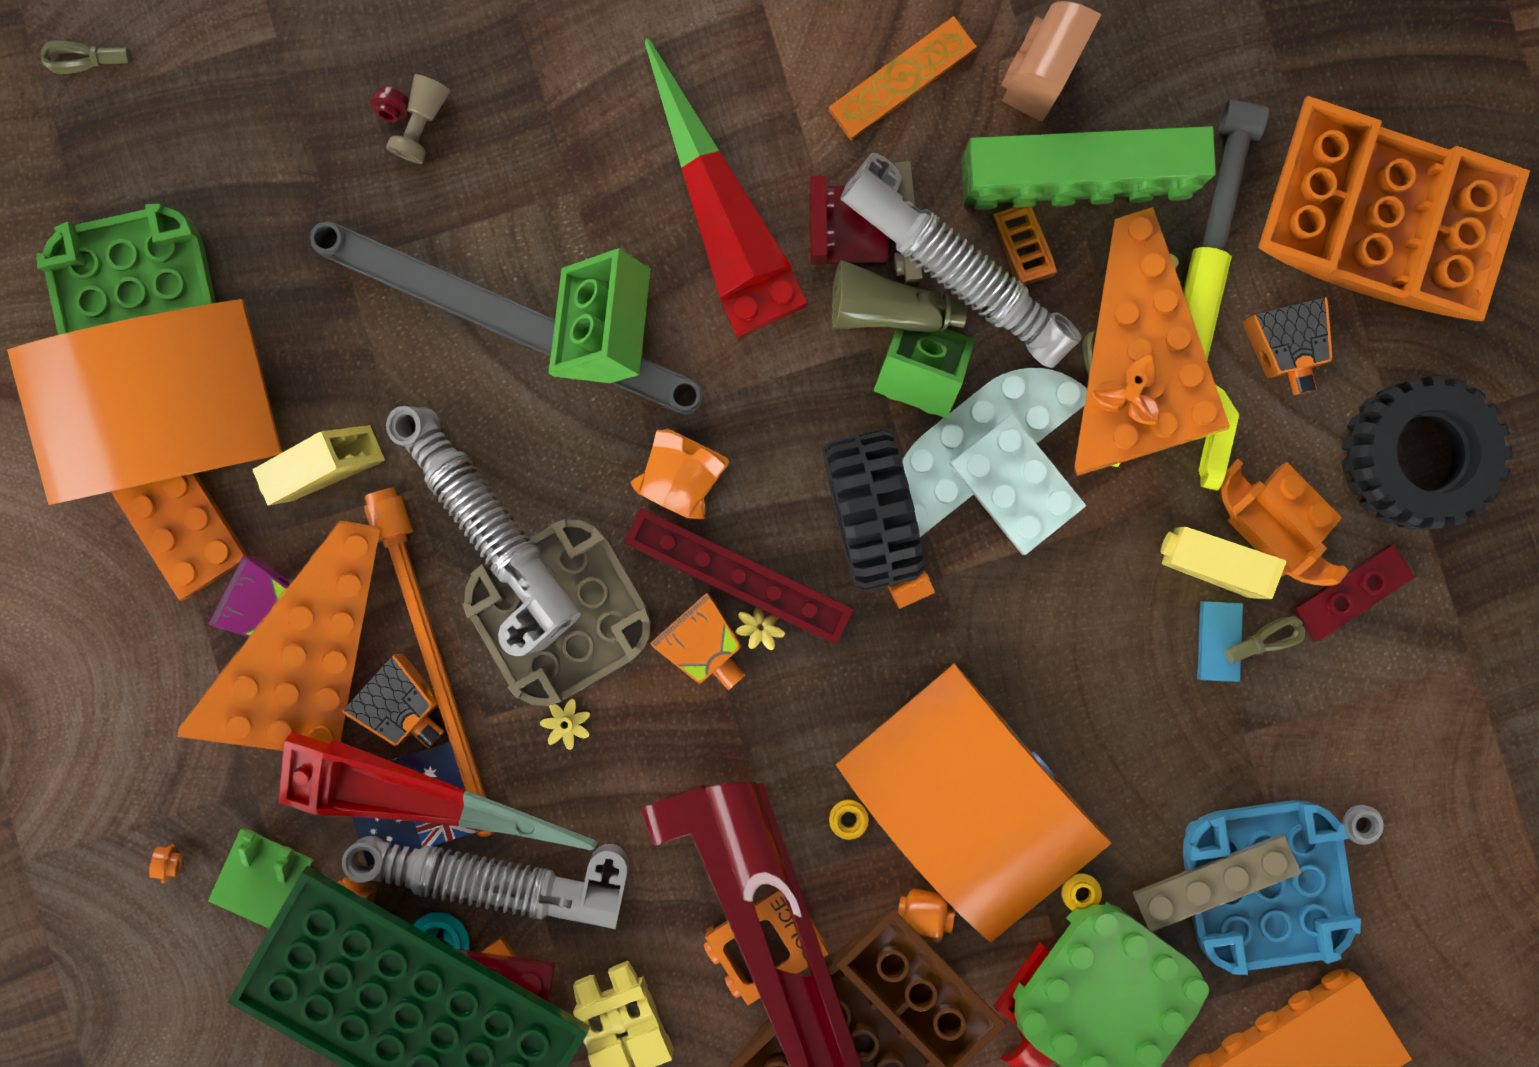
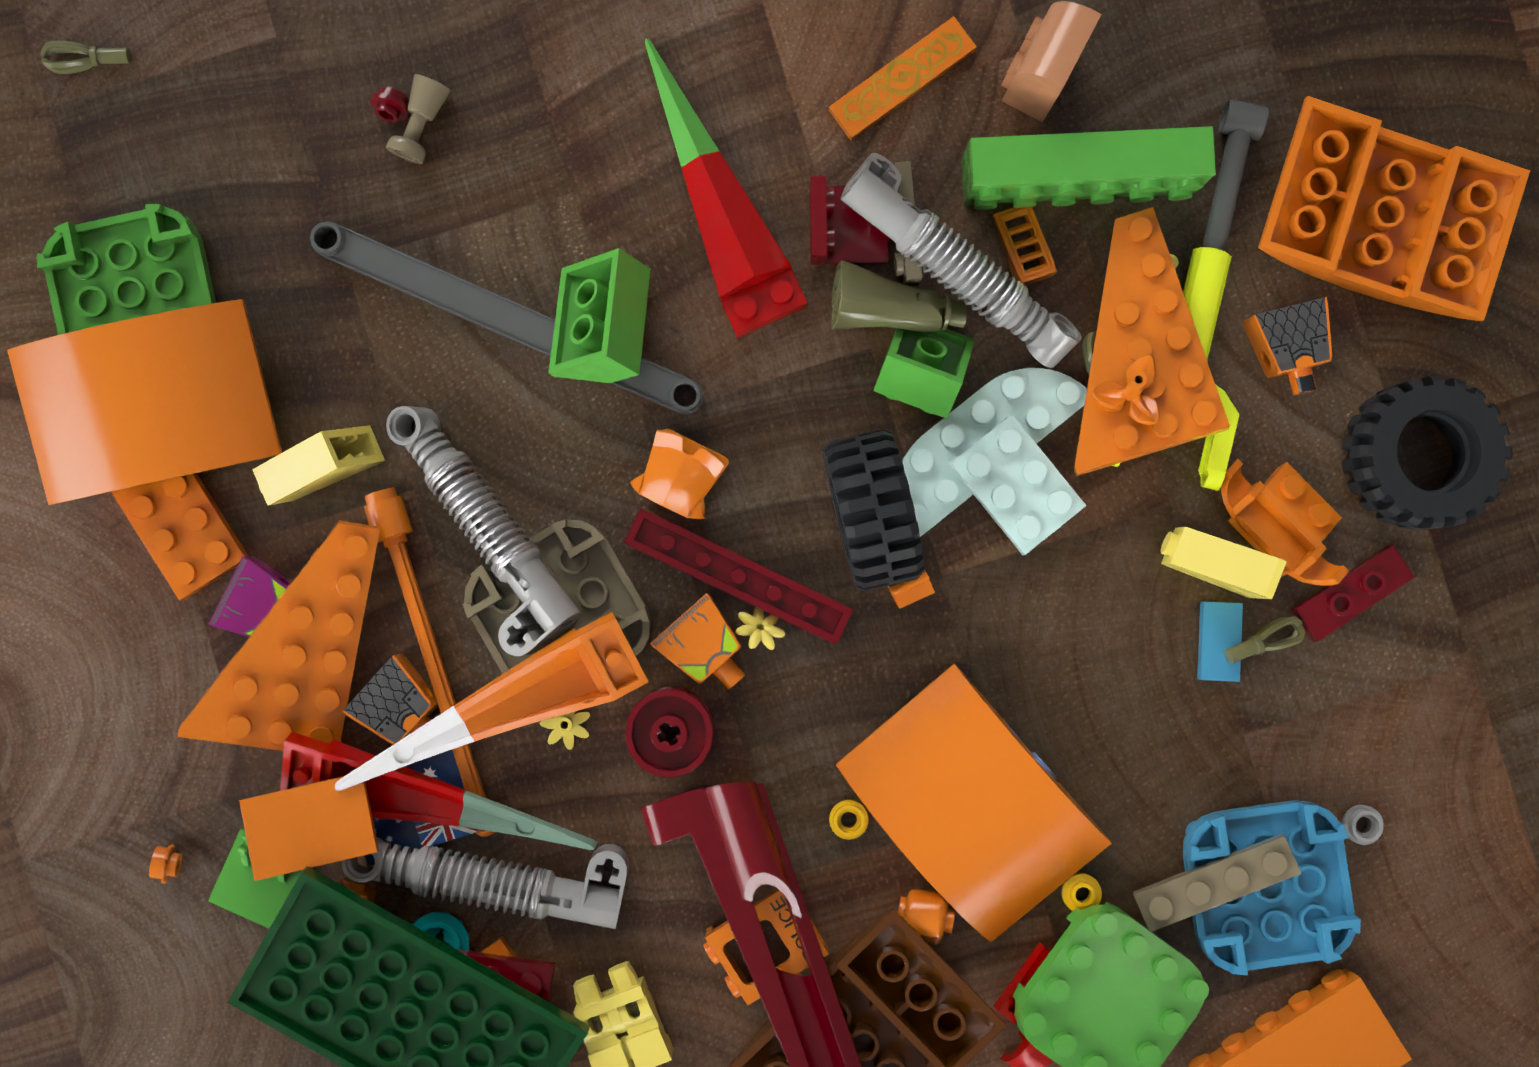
(307, 827): none -> orange tile
(563, 677): none -> orange plate
(664, 754): none -> dark red wheel

